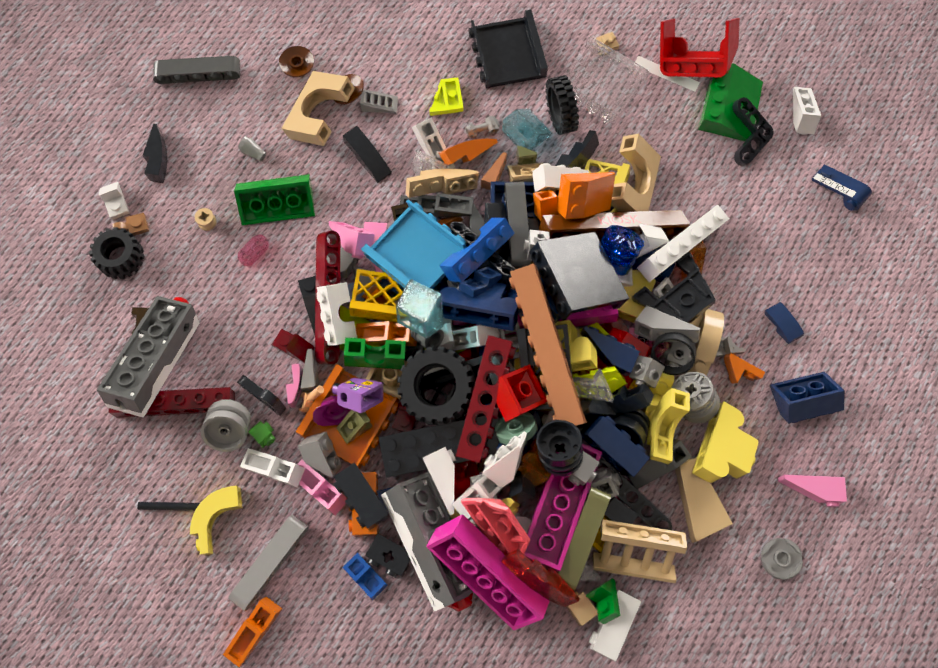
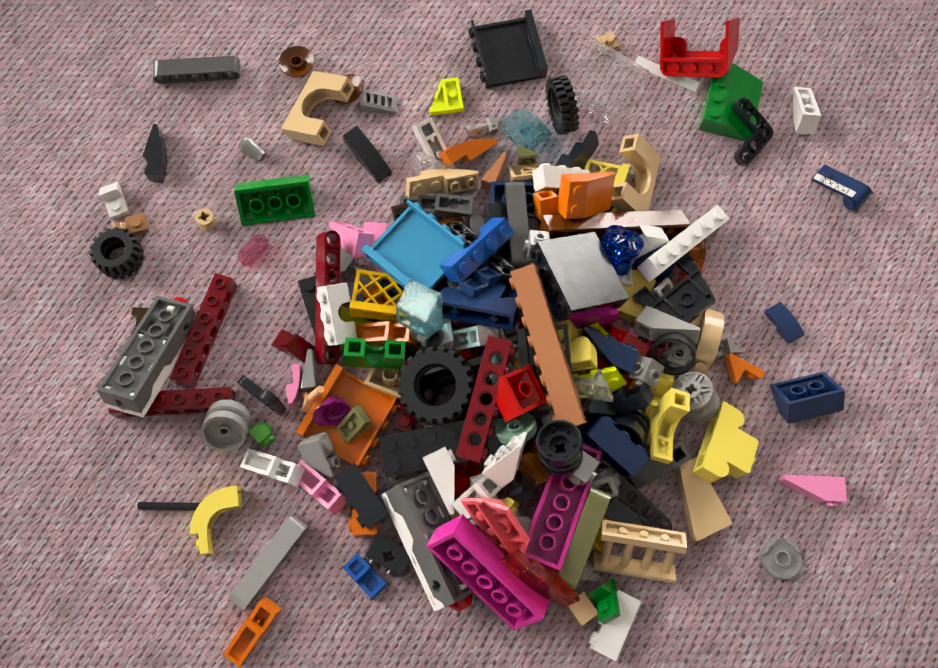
(204, 331): none -> dark red brick
(358, 394): medium lavender torso -> none

